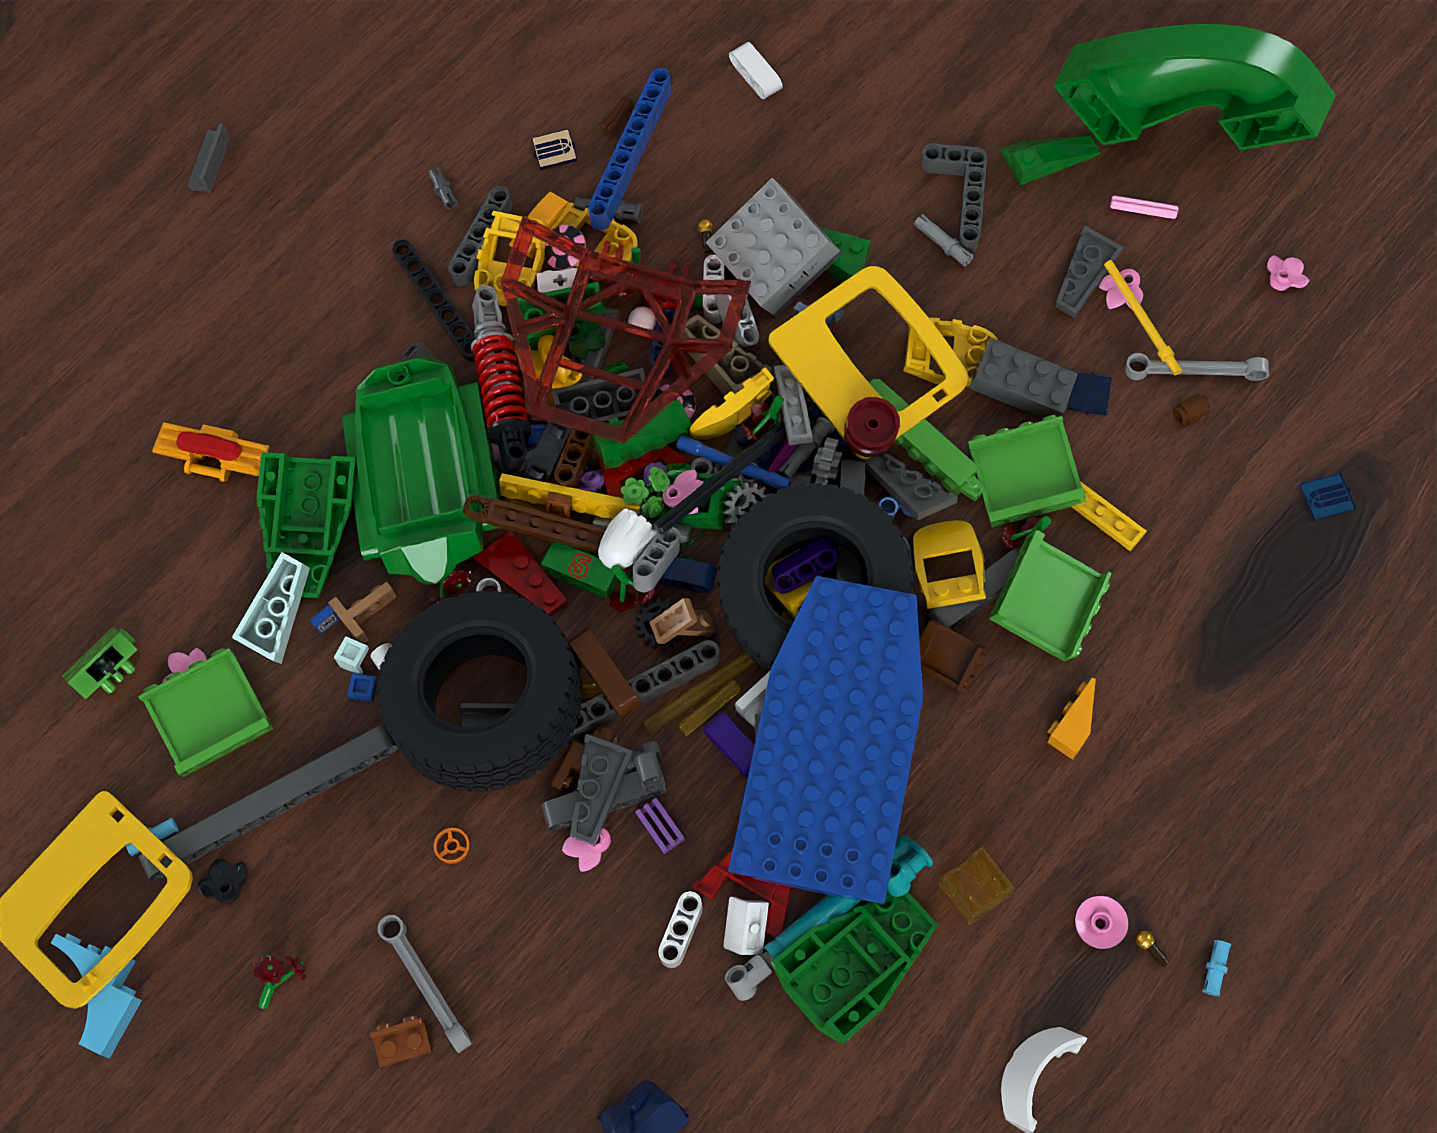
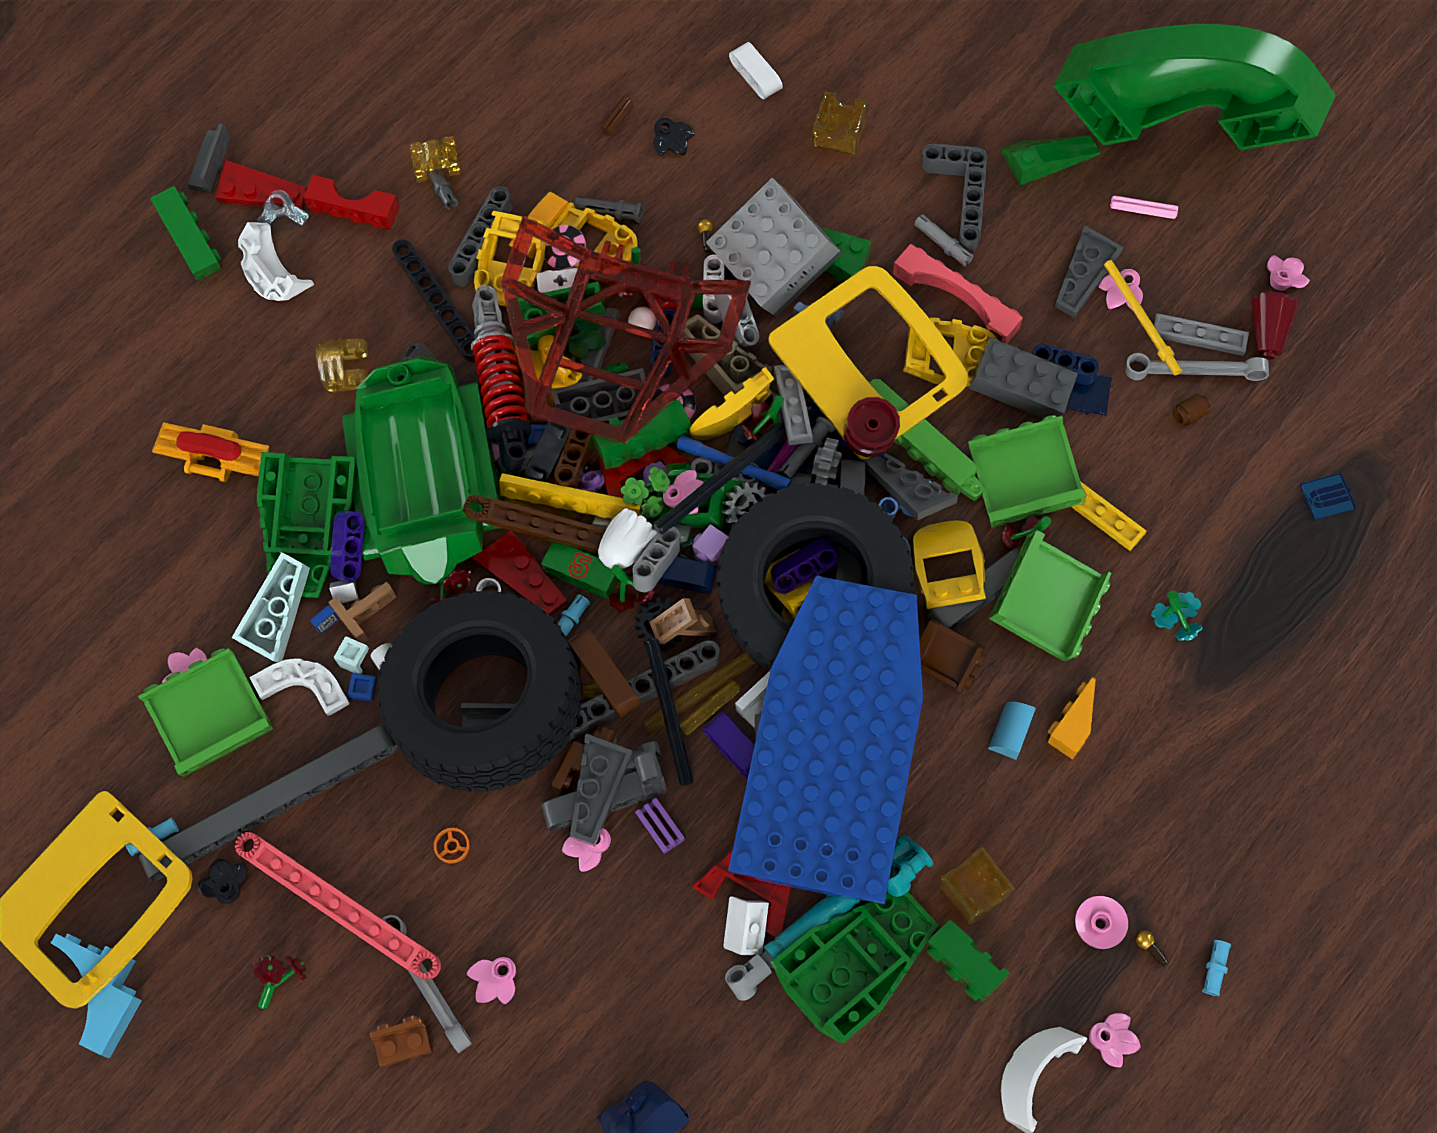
(101, 663): bright green piece -> none
(186, 233): none -> green wedge
(252, 187): none -> red wing
(264, 267): none -> white windscreen
(272, 211): none -> clear light blue axle
(302, 673): none -> white plate
(331, 359): none -> clear yellow piece
(338, 906): none -> coral plate
(344, 591): none -> white slope
(353, 555): none -> dark purple beam
(376, 209): none -> red arch
(434, 156): none -> clear yellow piece
(491, 983): none -> bright pink plate
(554, 149): piece -> none
(558, 505): dark orange tile -> none
(571, 616): none -> medium azure pin
(629, 149): blue beam -> none
(669, 712): none -> black axle
(672, 139): none -> black plate
(685, 917): white beam -> none
(709, 545): none -> lavender brick
(839, 125): none -> clear yellow piece
(919, 268): none -> coral arch
(965, 961): none -> green wedge
(1011, 729): none -> medium azure brick
(1075, 361): none -> dark blue beam
(1118, 1039): none -> bright pink plate
(1185, 606): none -> teal plant
(1201, 334): none -> light grey tile
(1272, 322): none -> dark red cone

